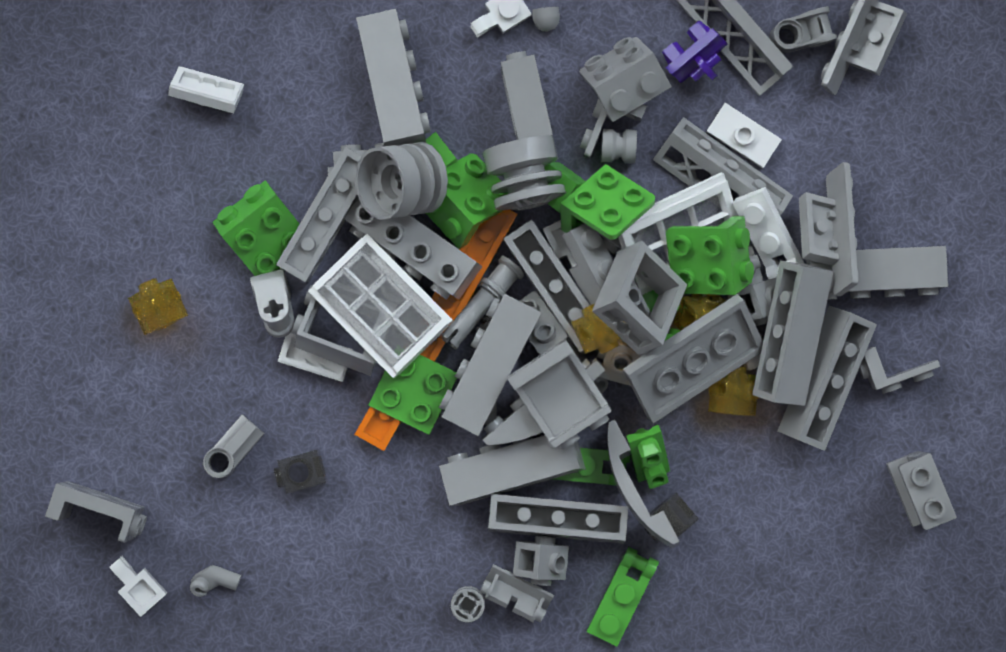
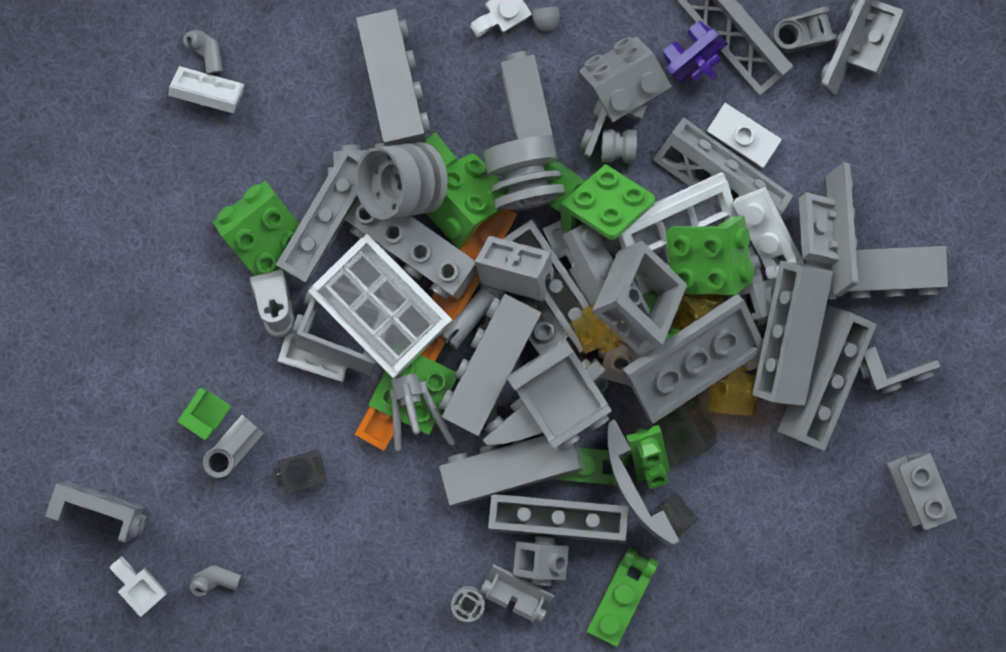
(157, 305): clear yellow brick -> none
(204, 414): none -> bright green panel
(207, 48): none -> light grey arm
(407, 392): none -> light grey plant
(514, 267): none -> light grey hinge
(686, 431): none -> clear smoke bracket

